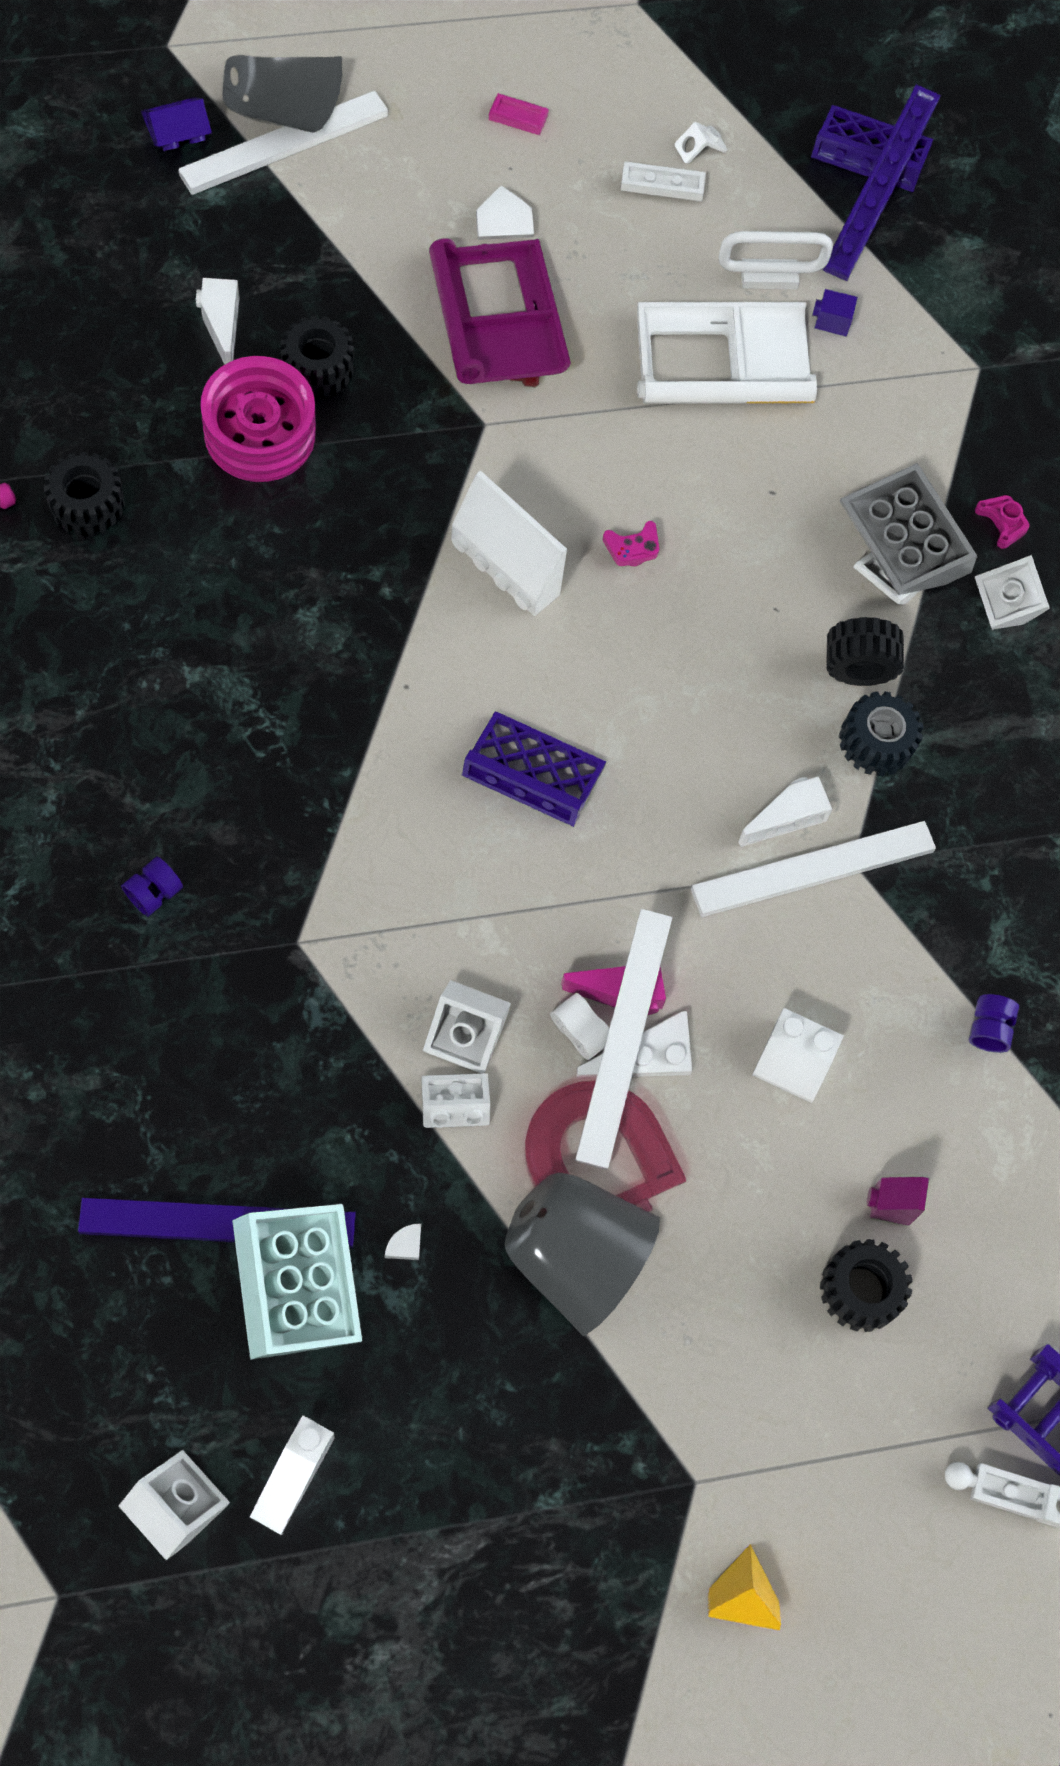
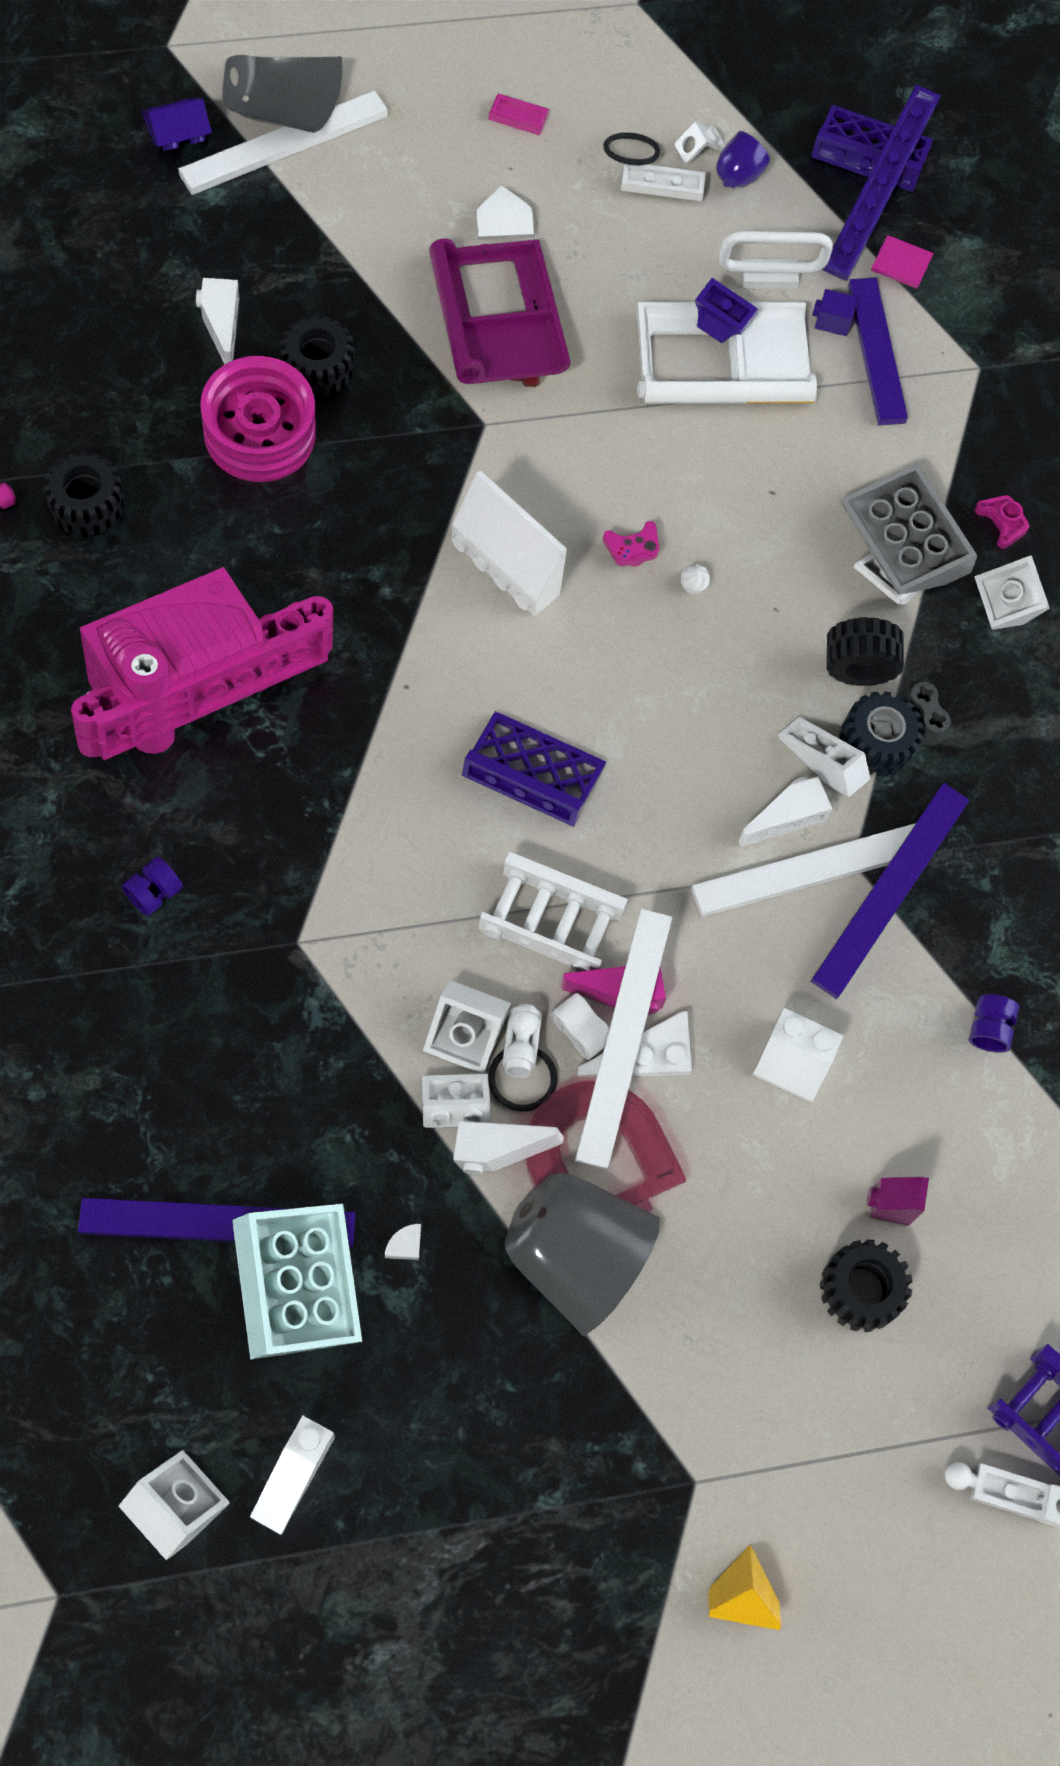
(186, 659): none -> dark pink piece
(497, 1145): none -> white slope
(517, 1107): none -> black tyre
(520, 1056): none -> white piece
(550, 883): none -> white fence
(627, 135): none -> black tyre
(695, 579): none -> white plate
(722, 311): none -> dark purple slope
(741, 161): none -> dark purple piece
(827, 756): none -> white slope
(878, 352): none -> dark purple tile
(889, 891): none -> dark purple tile
(902, 261): none -> dark pink piece
(934, 719): none -> dark grey axle

